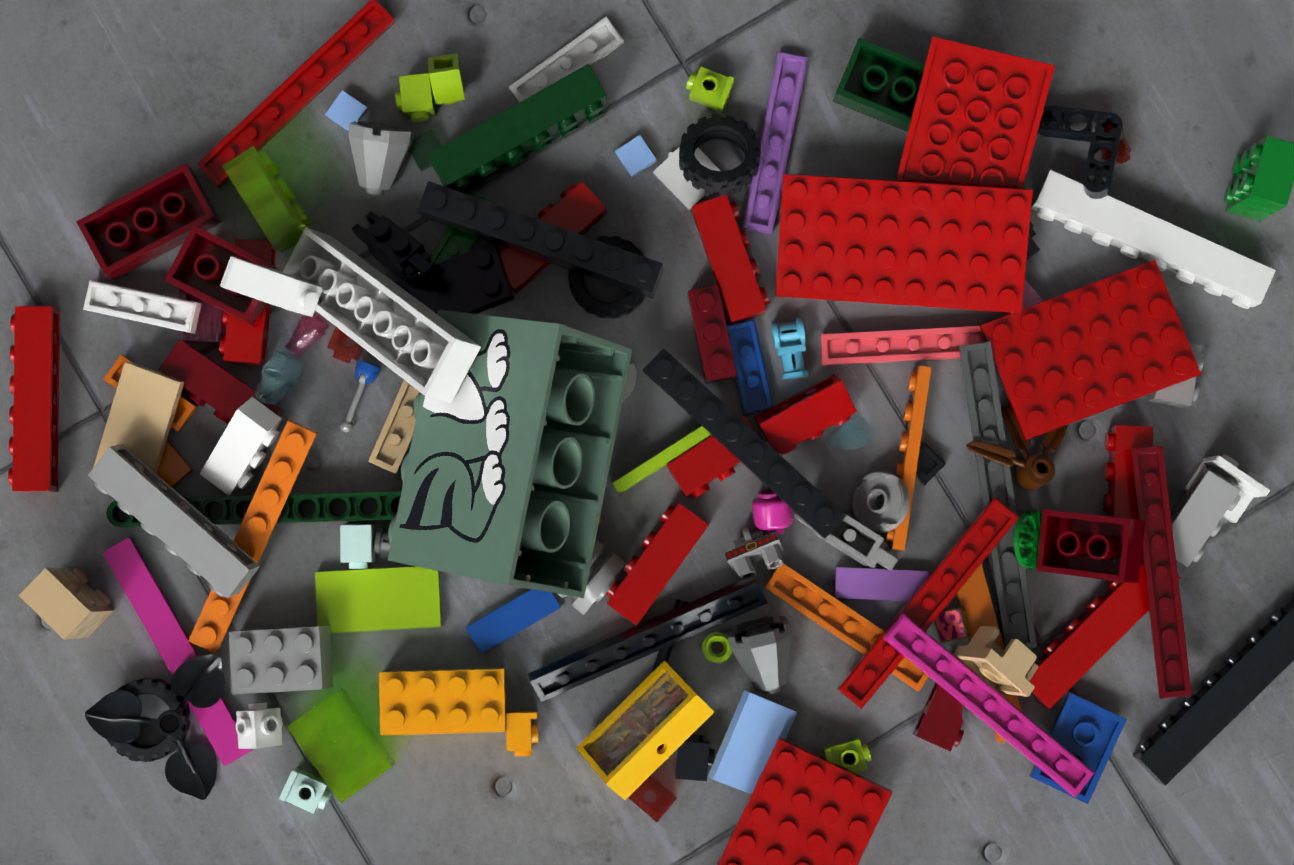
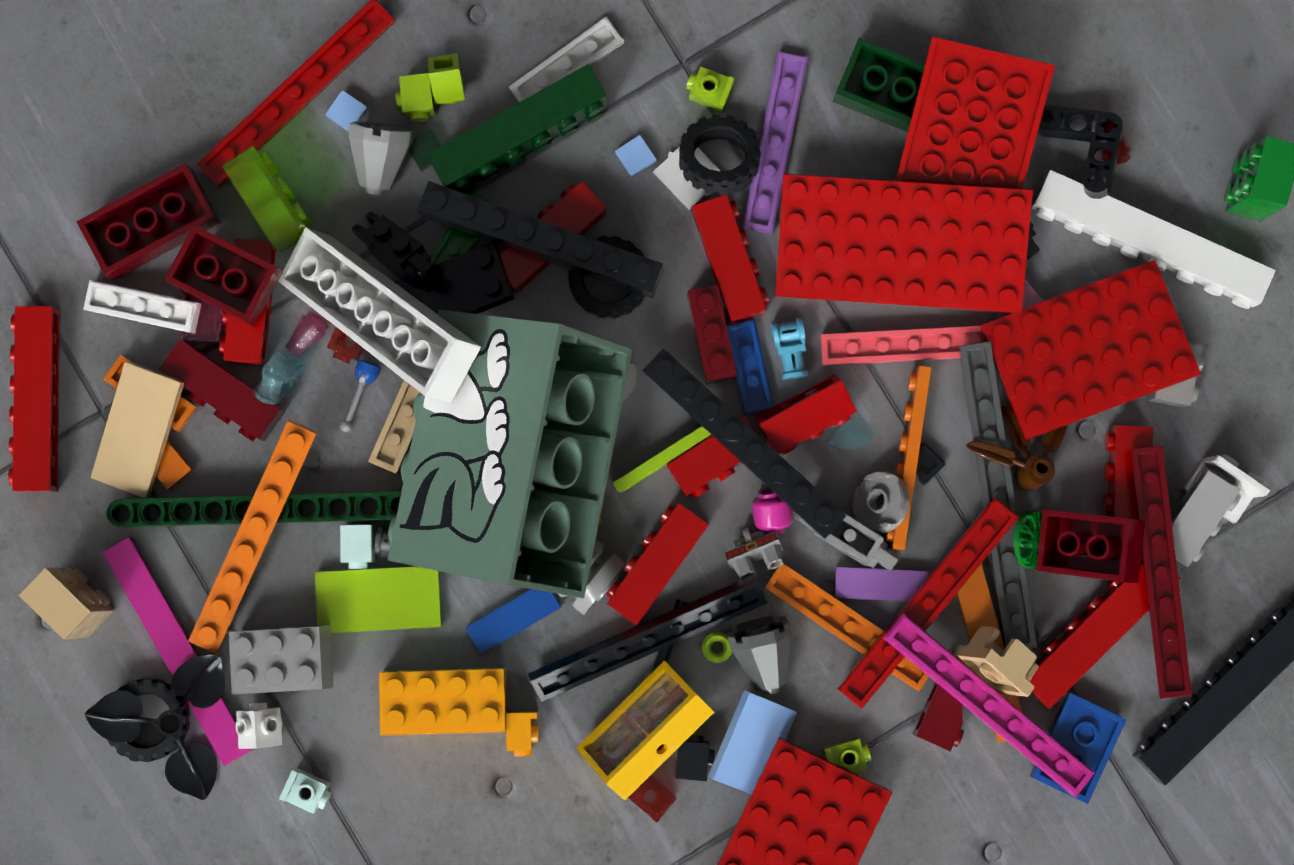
(173, 521): light grey brick -> none
(241, 447): white brick -> none
(271, 286): white slope -> none
(341, 745): clear neon green brick -> none
(952, 625): tile -> none

